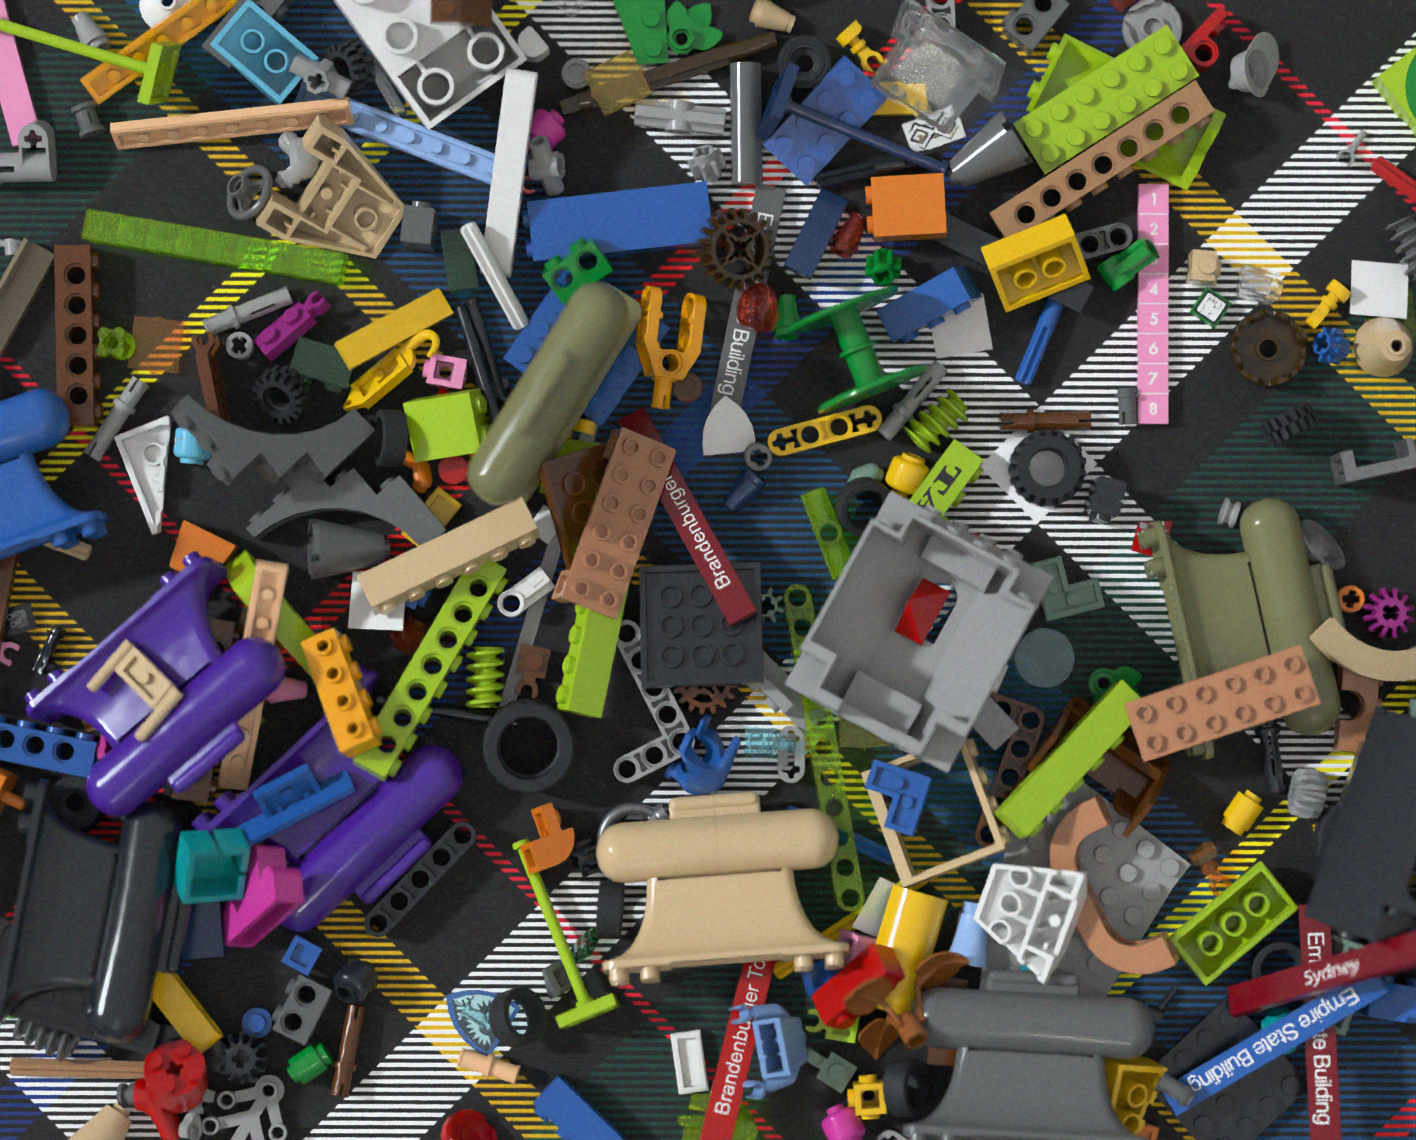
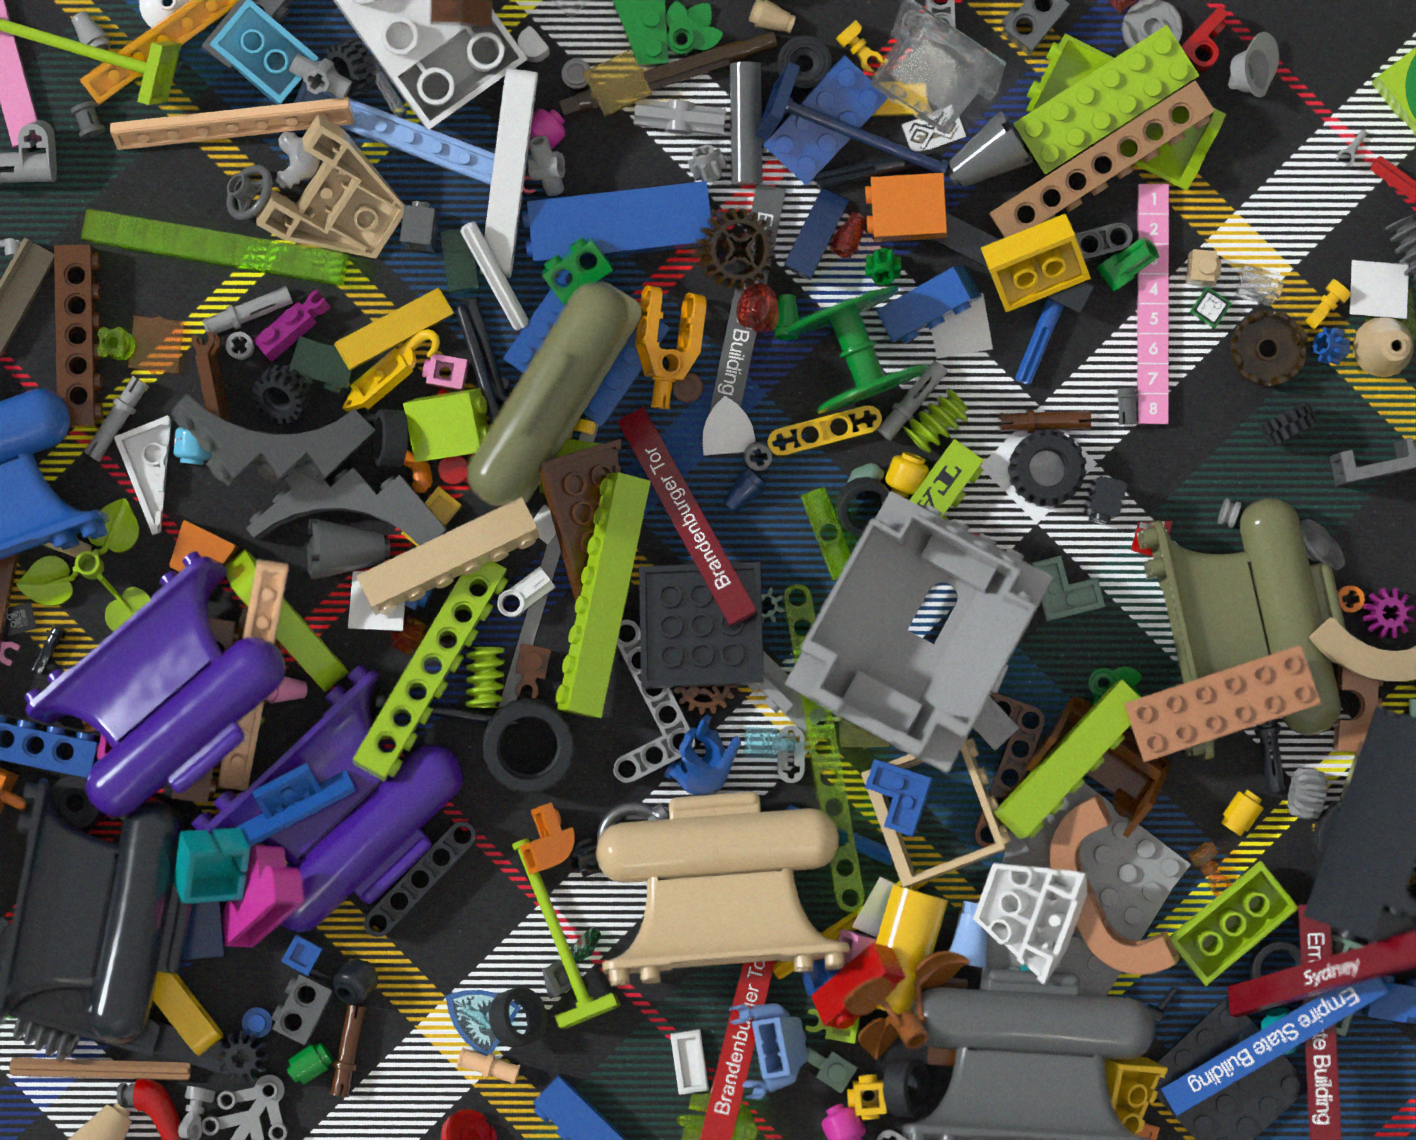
(49, 577): none -> lime plant
(144, 679): tan plate -> none
(176, 1076): red brick -> none
(342, 693): light orange brick -> none
(610, 909): black tyre -> none
(616, 523): nougat bracket -> none
(921, 611): red slope -> none
(1044, 658): clear light blue tile -> none
(1176, 1089): dark grey pin -> none

